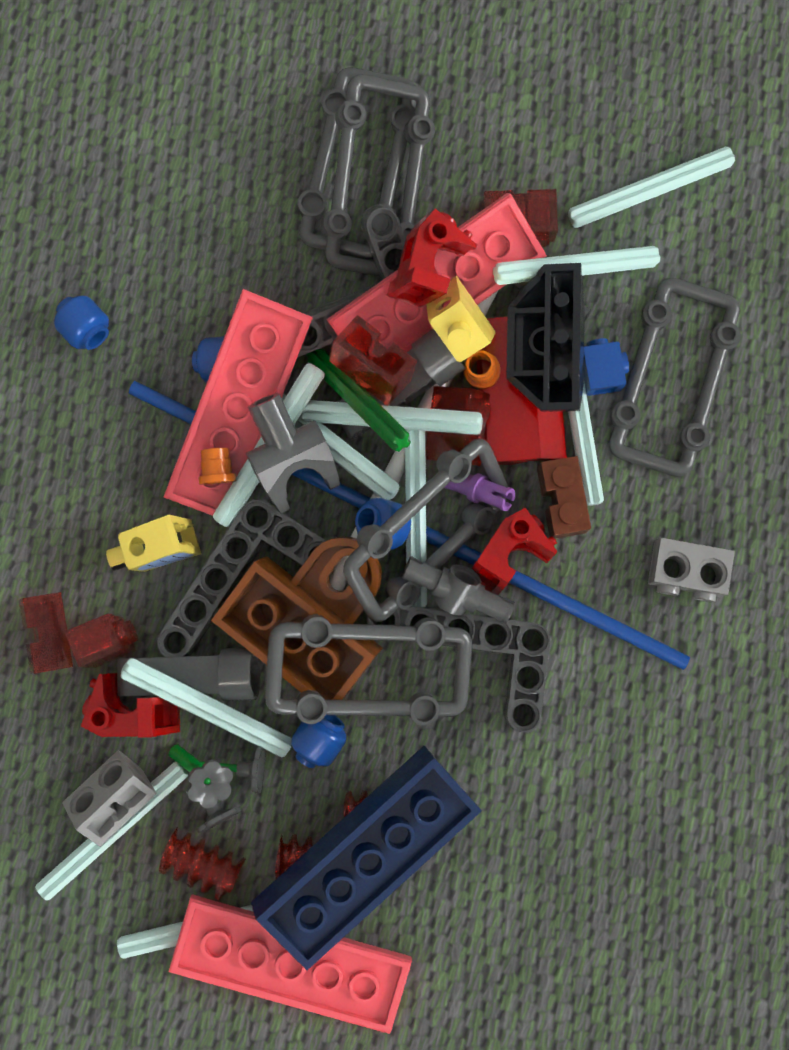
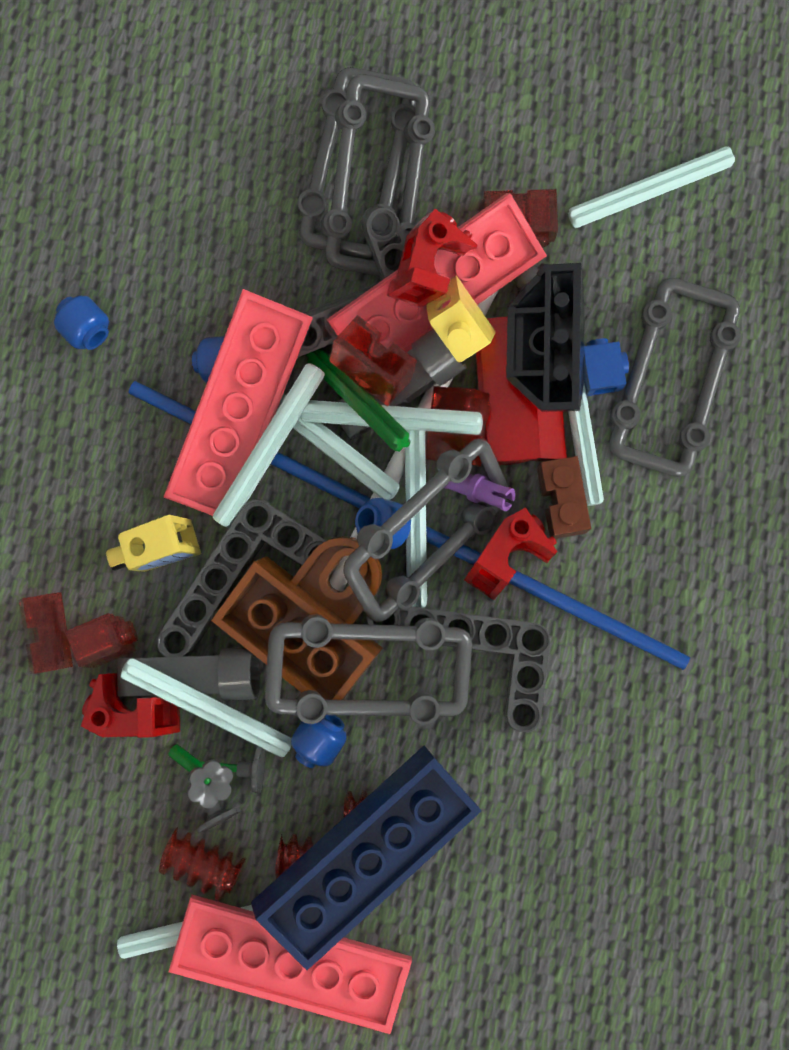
(89, 851): light aqua axle -> none
(108, 798): light grey brick -> none
(216, 467): orange piece -> none
(287, 450): dark grey connector -> none
(458, 589): dark grey pin -> none
(484, 380): orange piece -> none
(592, 263): light aqua axle -> none
(691, 559): light grey brick -> none

